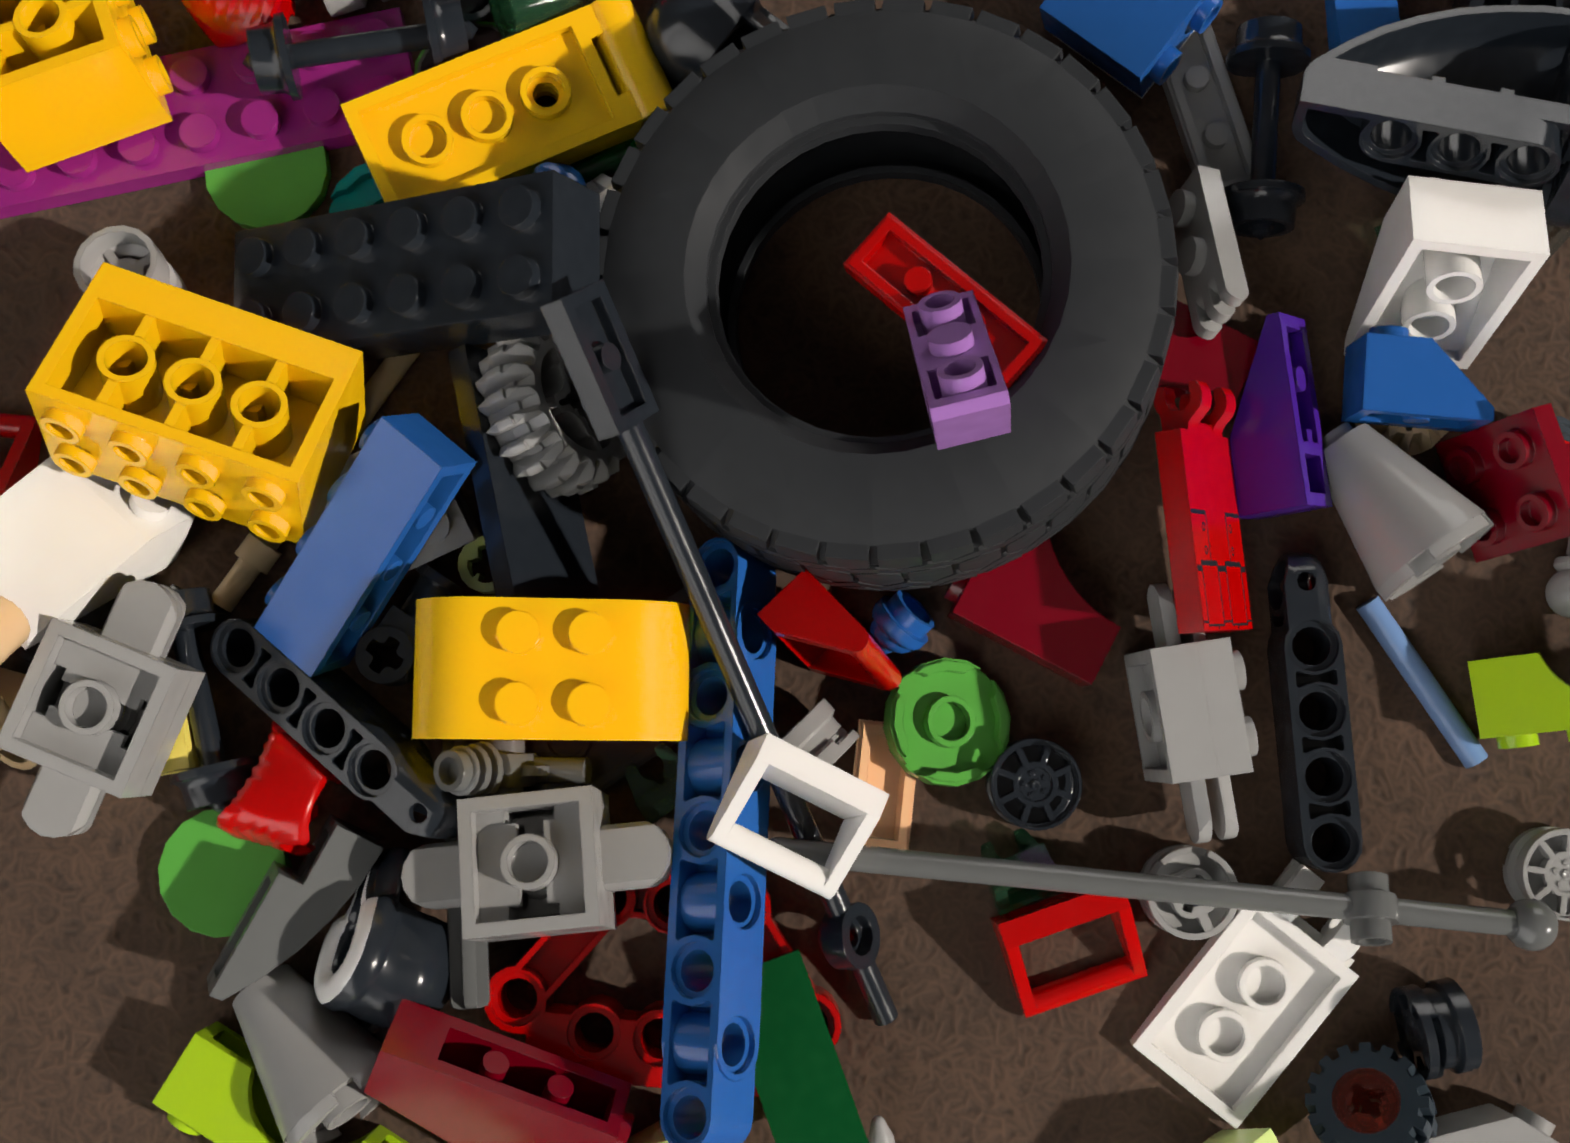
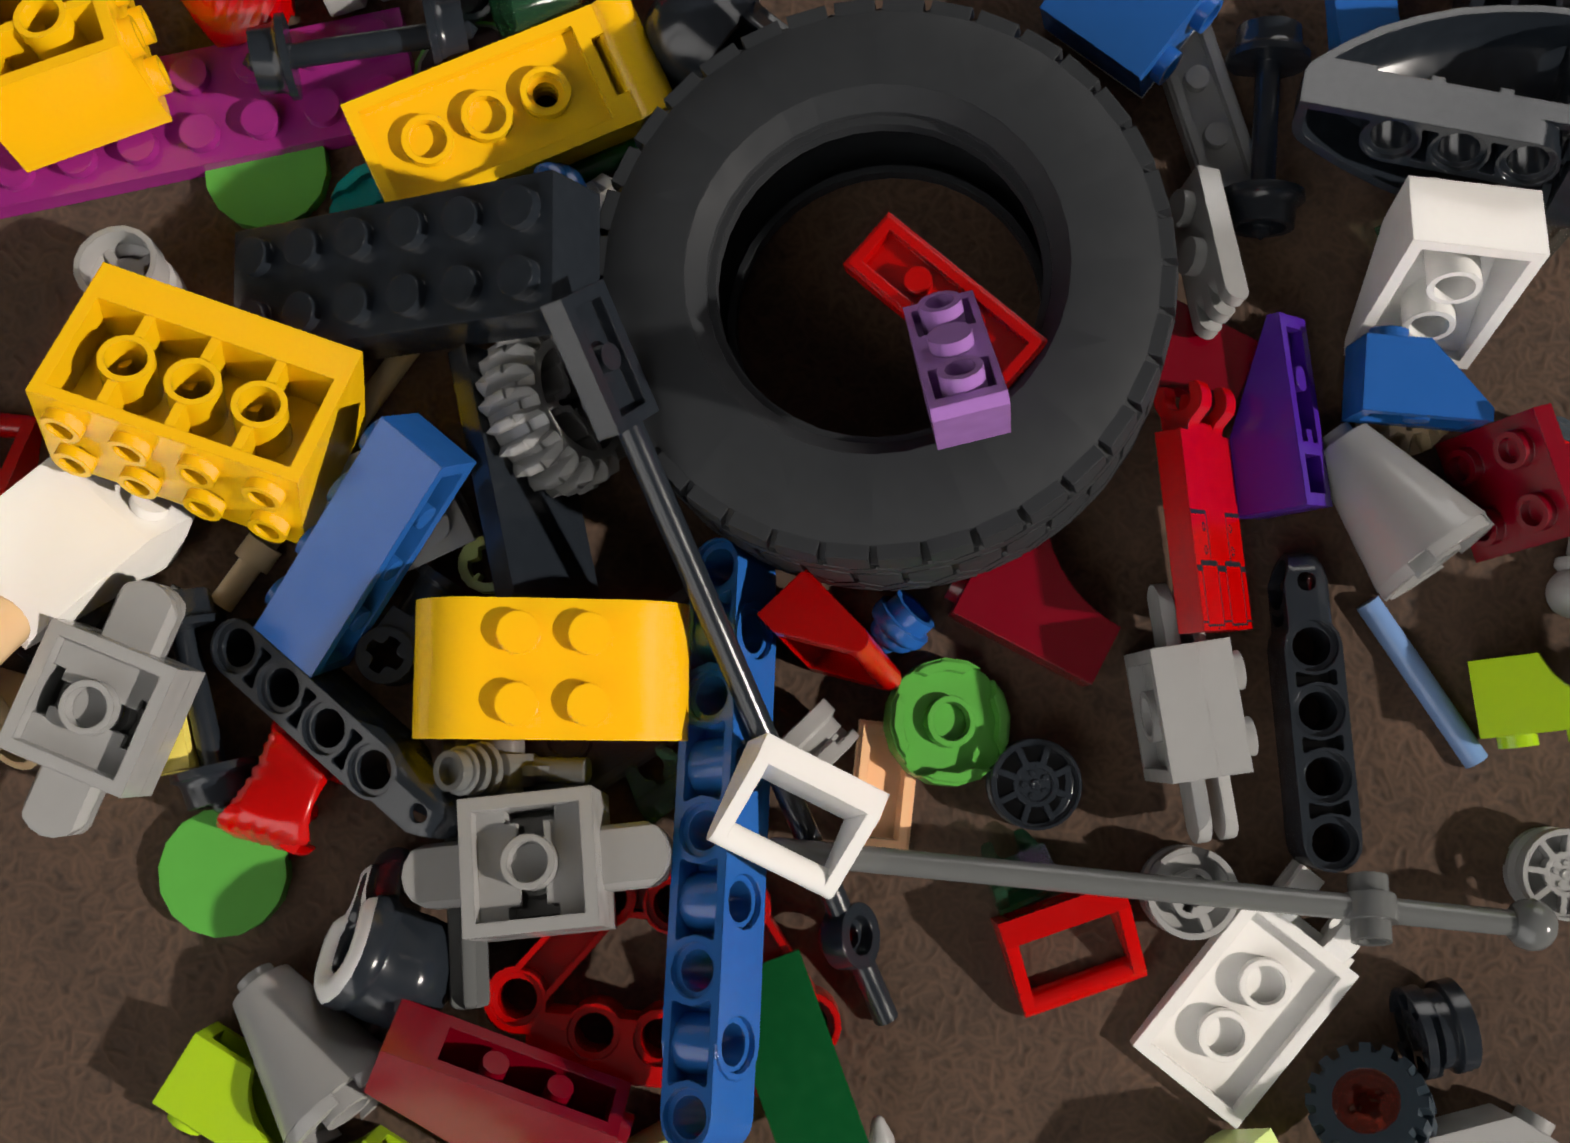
(294, 906): dark grey slope -> none

